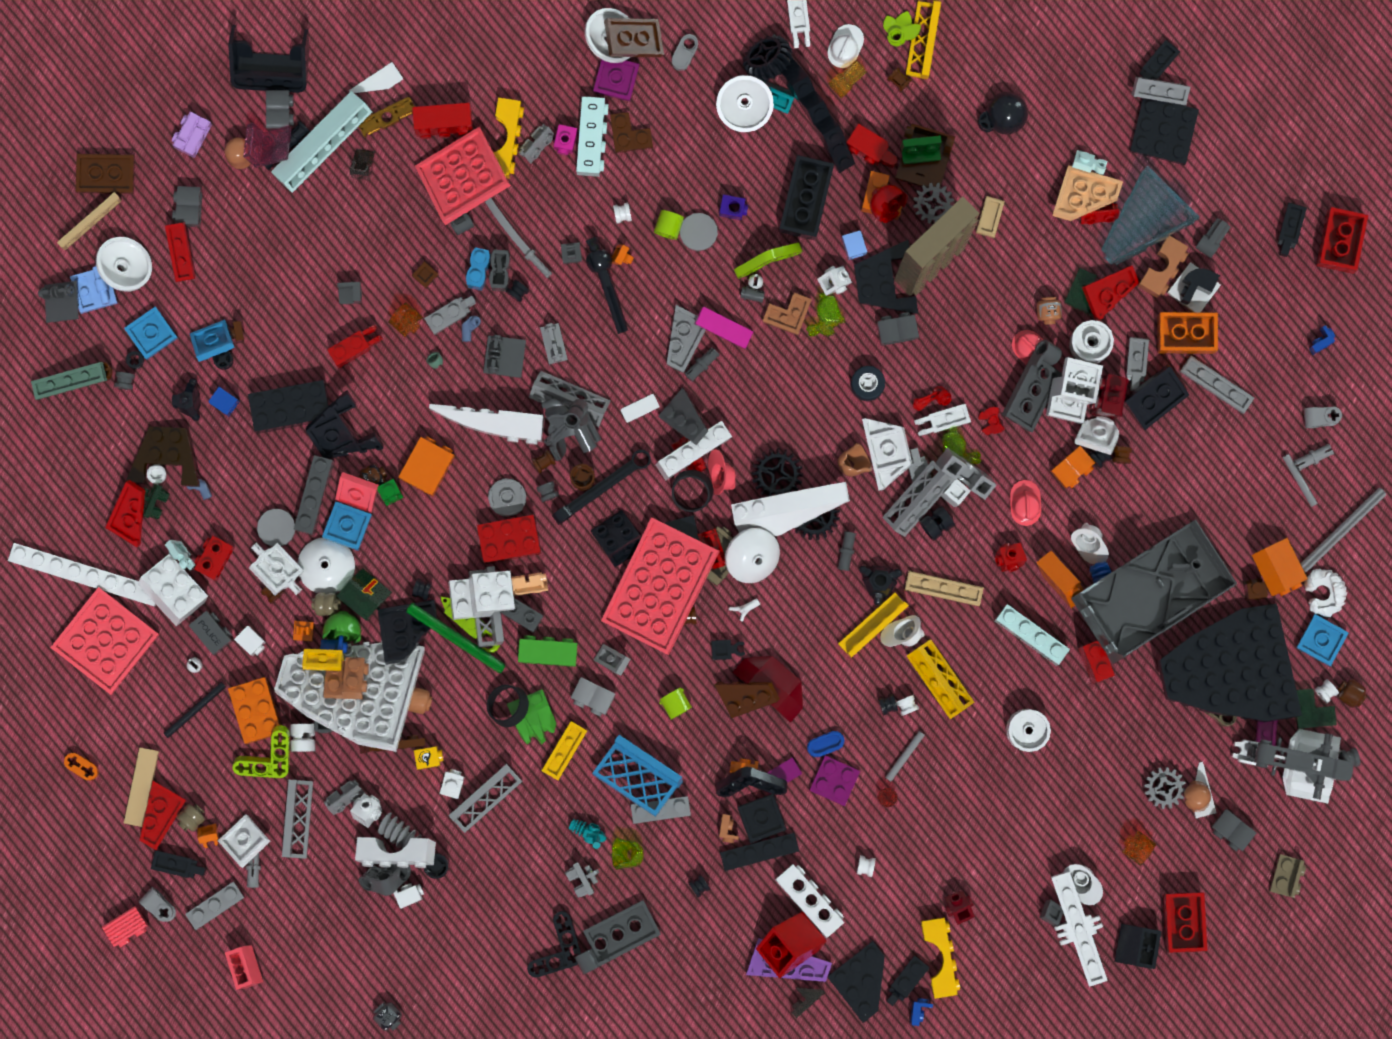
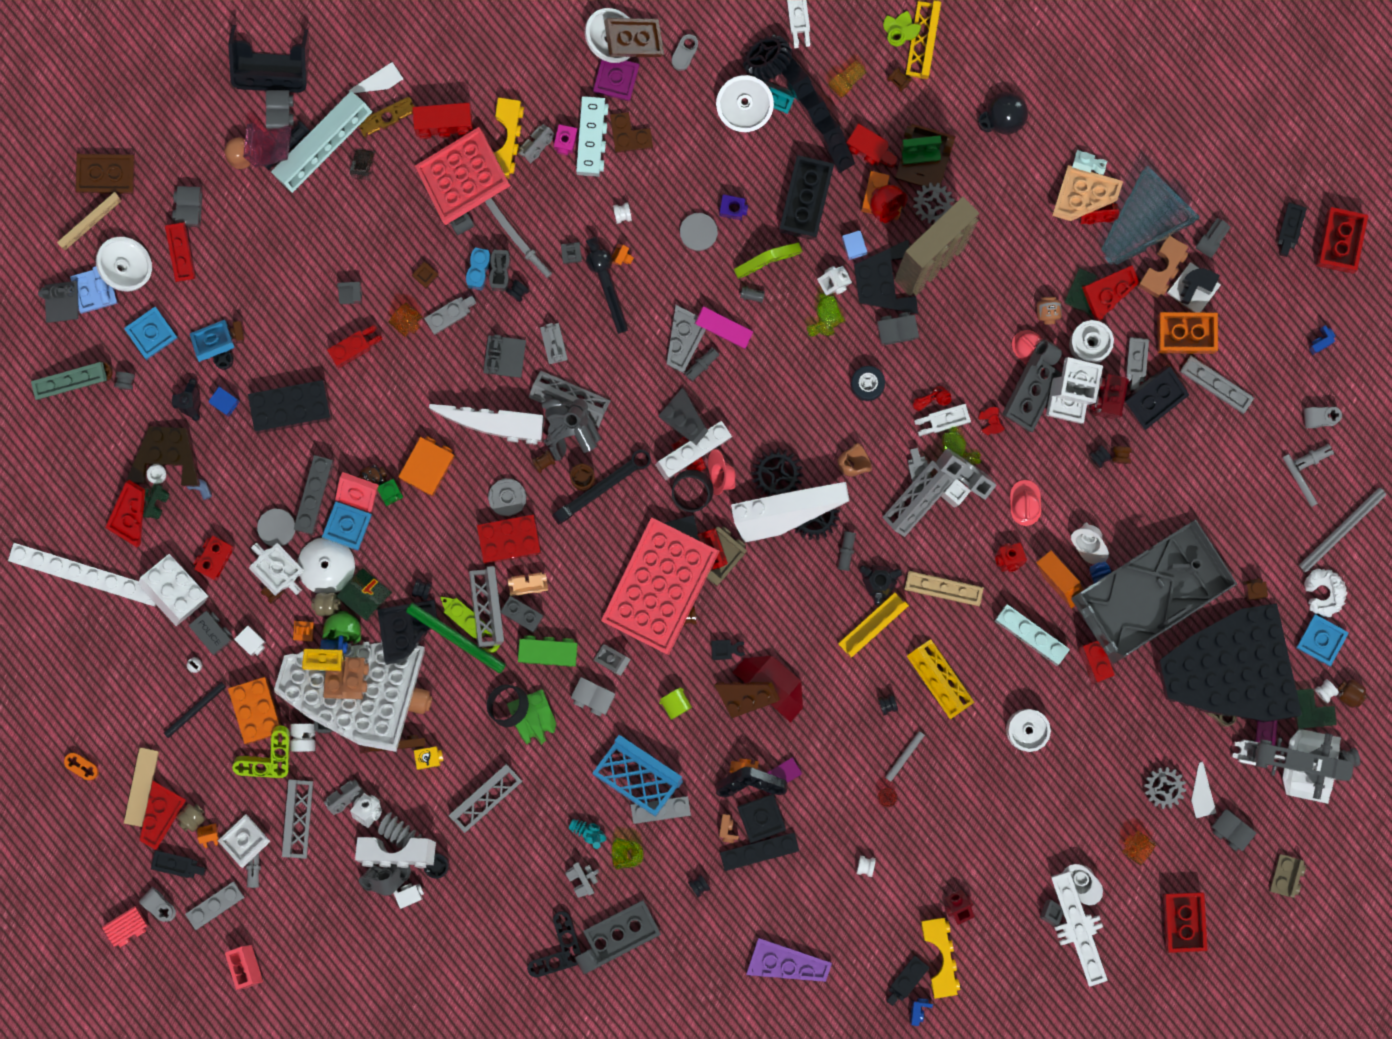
(105, 641): coral plate -> none
(129, 360): black bush -> none
(179, 551): light aqua plate -> none
(192, 134): lavender brick -> none
(334, 436): black wing -> none
(387, 1016): dark grey head -> none
(434, 360): sand green hinge -> none
(452, 784): white bracket -> none
(468, 326): sand blue arm -> none
(481, 595): white bracket -> none
(547, 491): dark grey wheel -> none
(564, 750): yellow plate -> none
(617, 538): black bracket -> none
(640, 408): white sticker -> none
(668, 224): lime piece -> none
(744, 551): white dish -> none
(744, 609): white bar -> none
(759, 281): white hinge -> none
(790, 319): nougat plate -> none
(790, 944): red slope -> none
(811, 996): clear smoke slope -> none
(825, 744): blue tile -> none
(826, 926): white brick -> none
(834, 780): magenta plate -> none
(845, 46): white piece -> none
(861, 981): black plate -> none
(887, 451): white wing -> none
(903, 631): white piece -> none
(907, 705): white wheel -> none
(932, 528): black wheel -> none
(990, 217): tan tile -> none
(1073, 467): orange brick -> none
(1098, 434): white tile -> none
(1137, 946): black slope -> none
(1159, 61): black hinge -> none
(1160, 90): light grey plate -> none
(1164, 131): black plate -> none
(1197, 796): nougat hair -> none
(1280, 568): orange brick -> none

